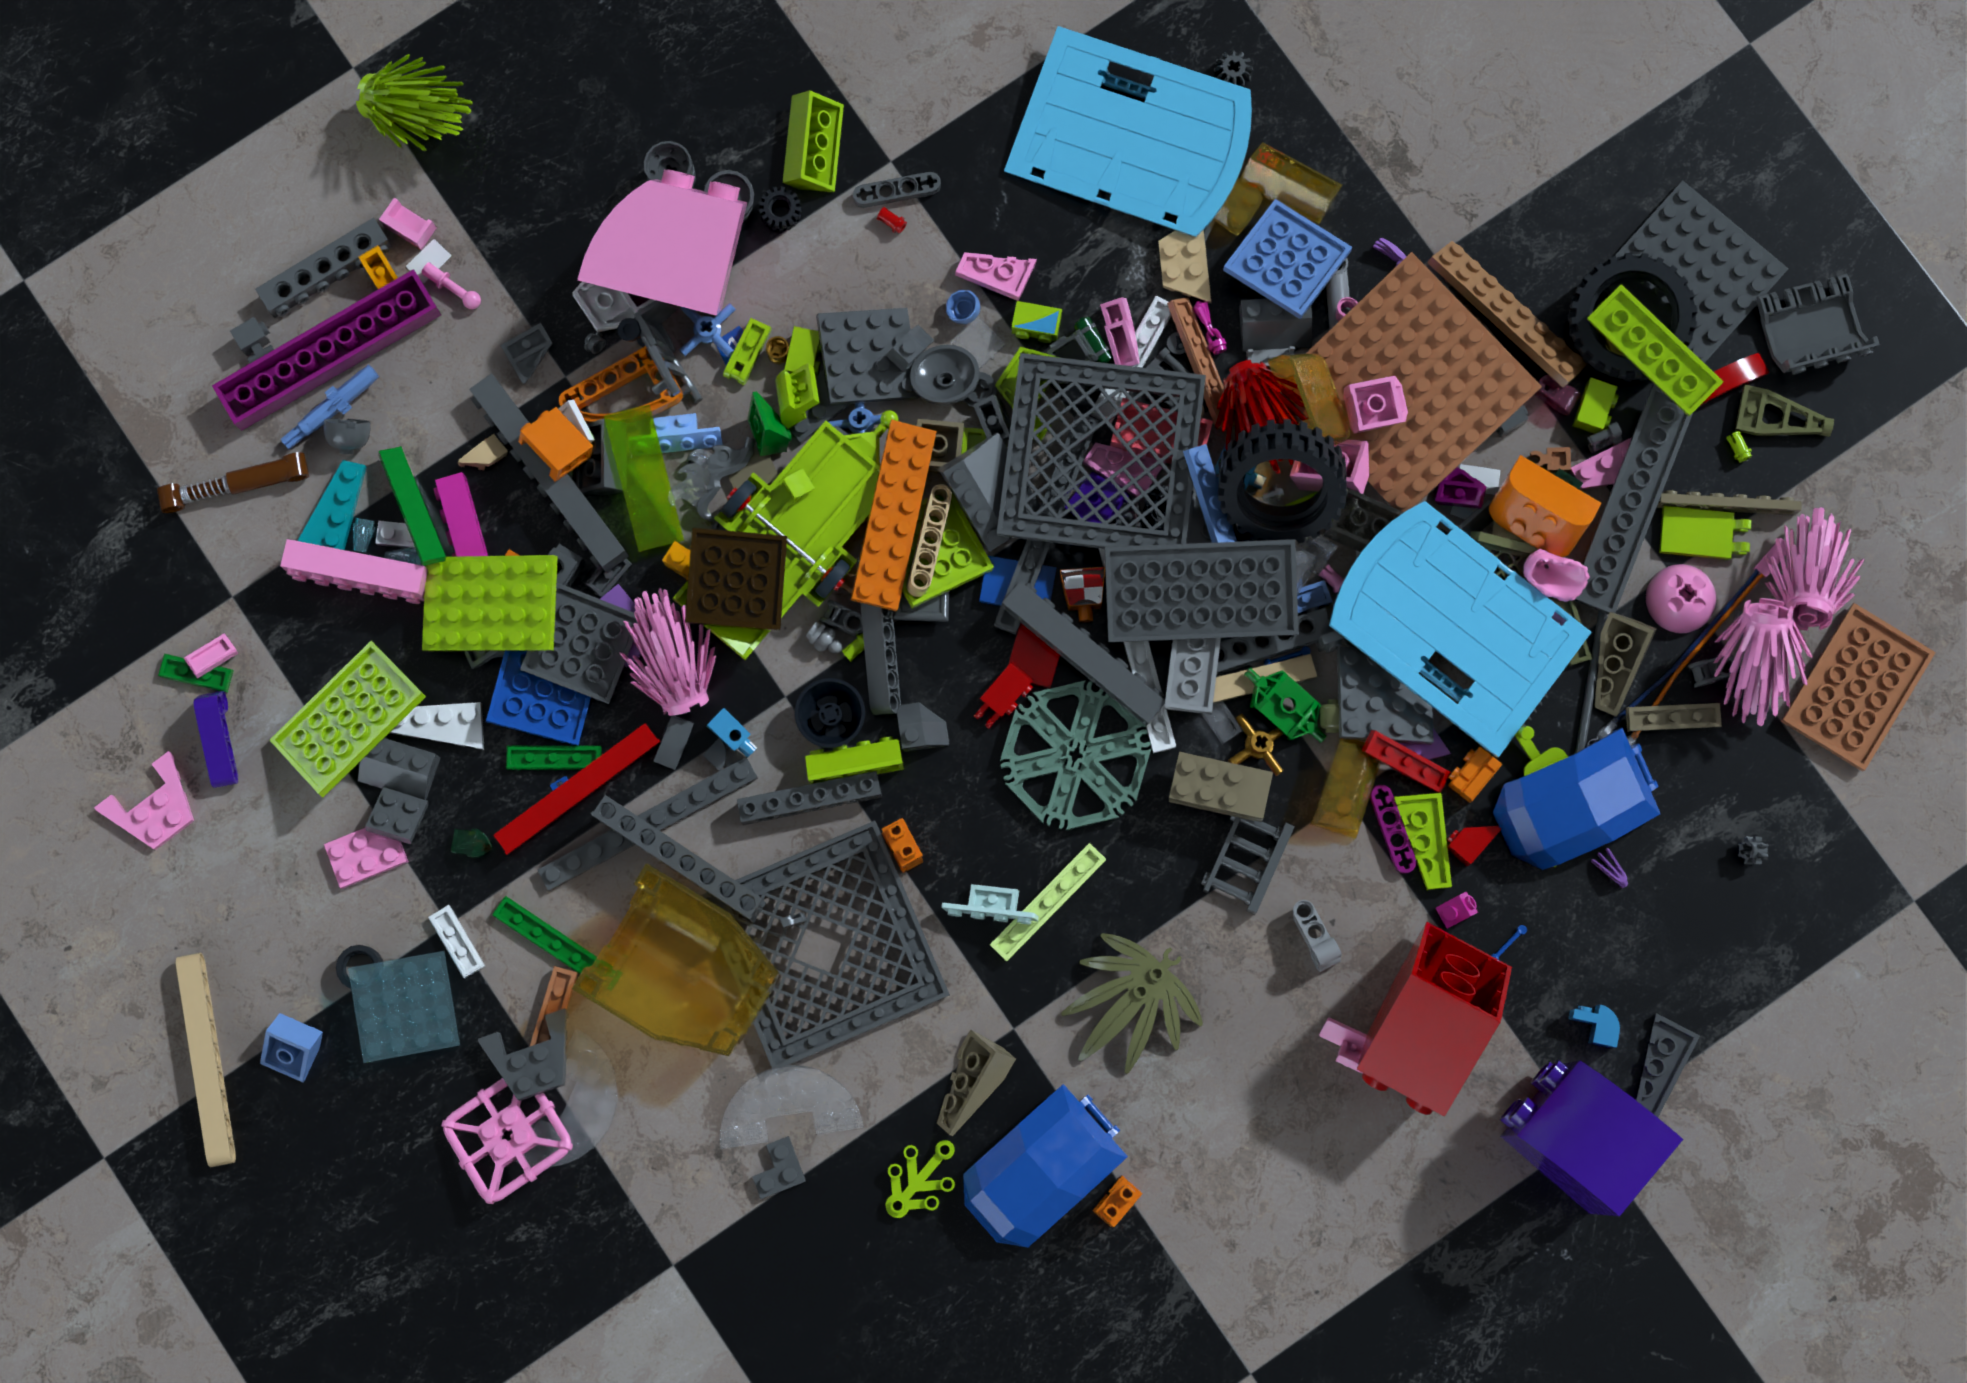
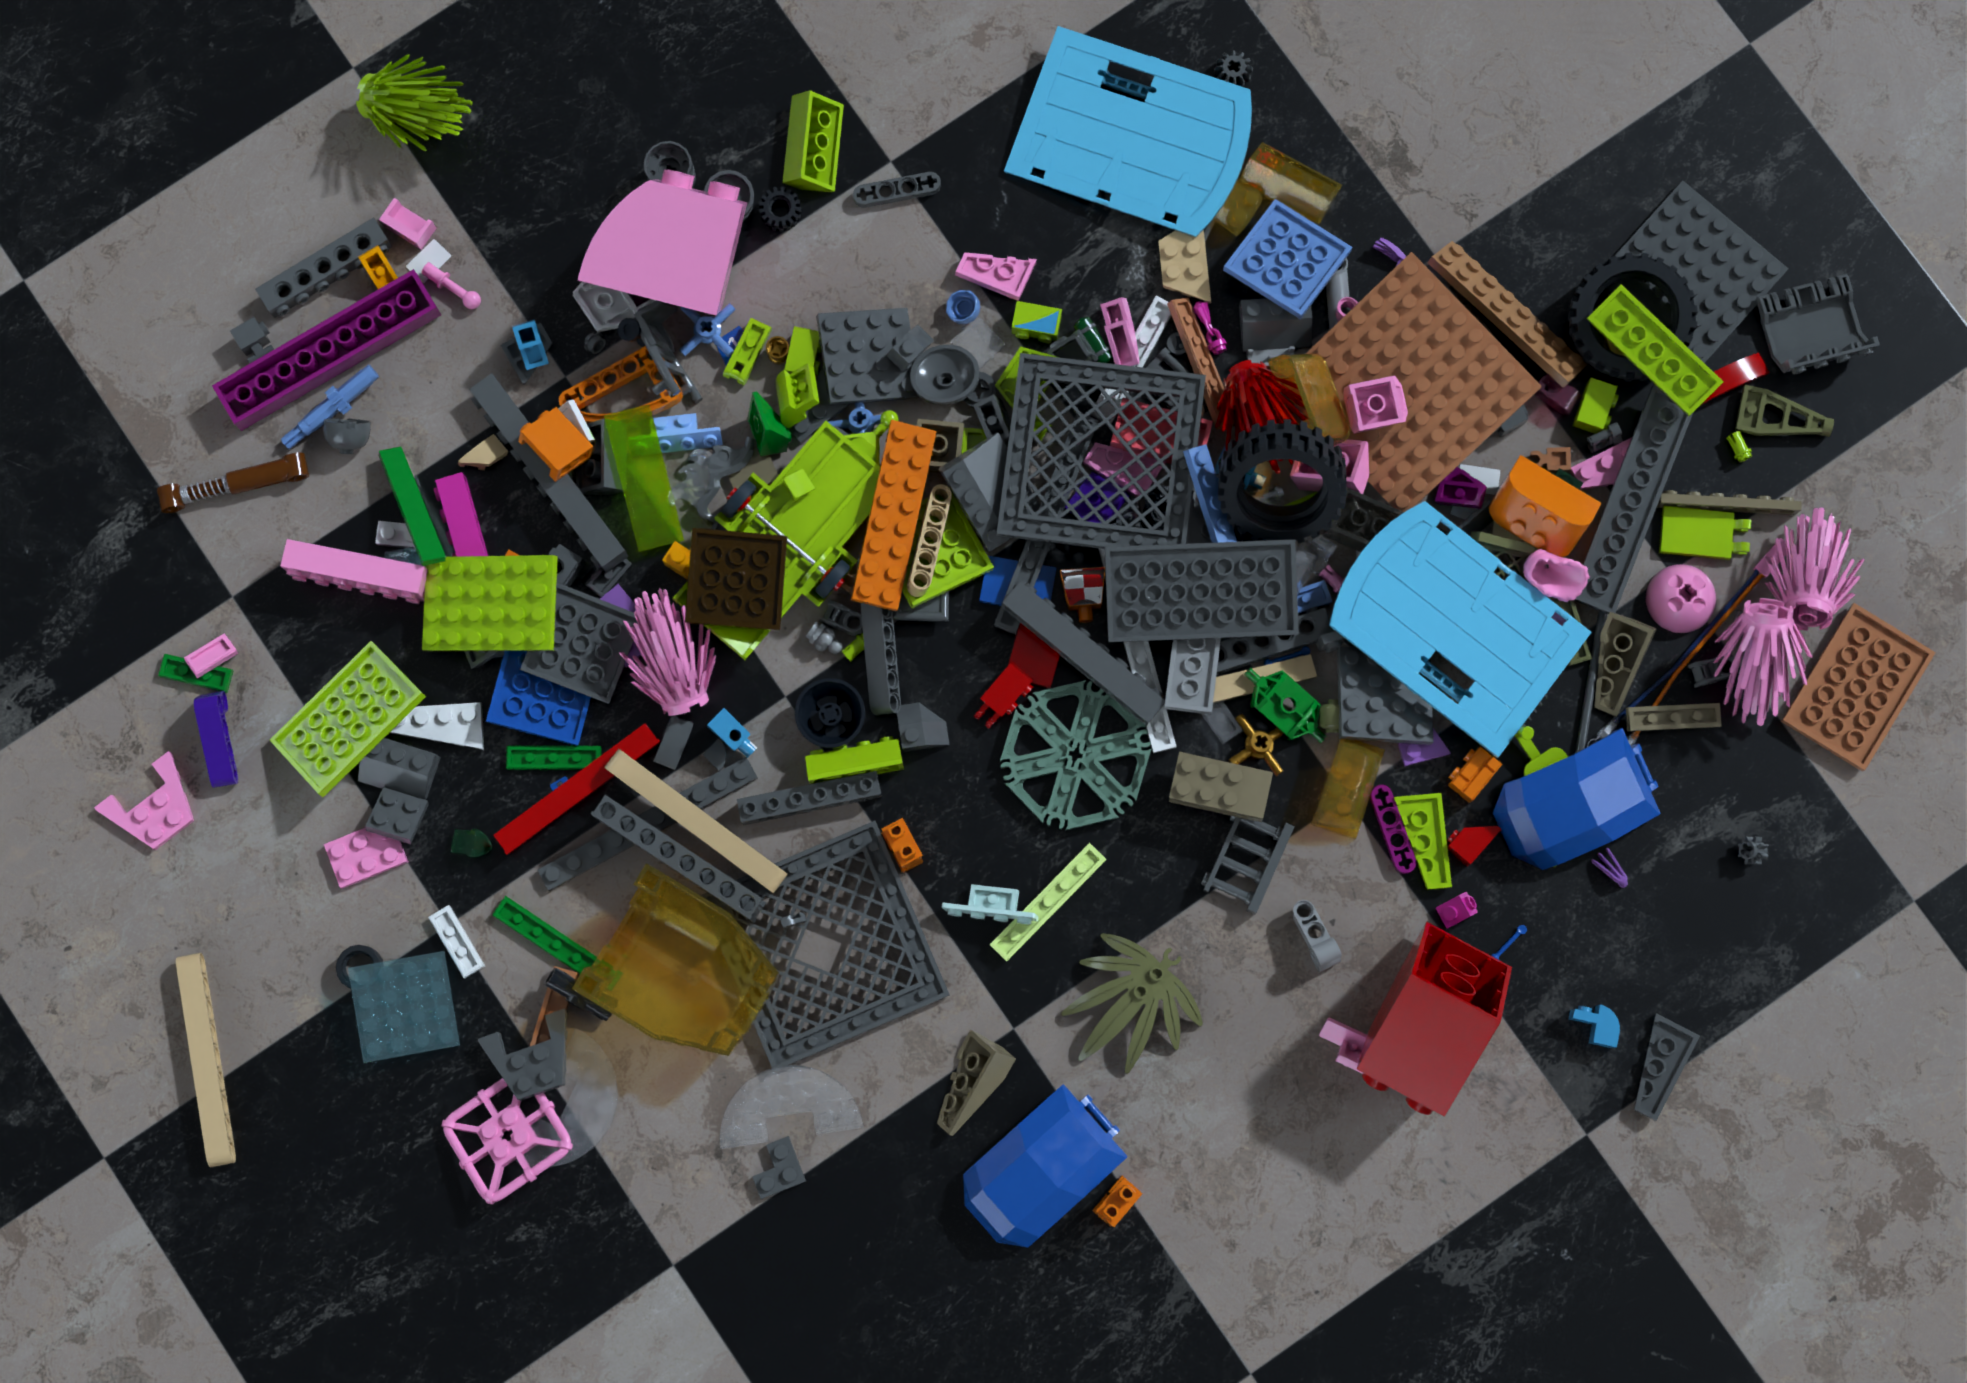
(290, 1047): medium blue slope -> none
(335, 511): teal wing -> none
(362, 534): clear light blue cone -> none
(530, 344): none -> dark azure brick
(563, 983): none -> black piece
(696, 820): none -> tan beam
(891, 220): red pin -> none
(917, 1182): lime plant -> none
(1405, 761): red plate -> none
(1588, 1137): dark purple slope -> none

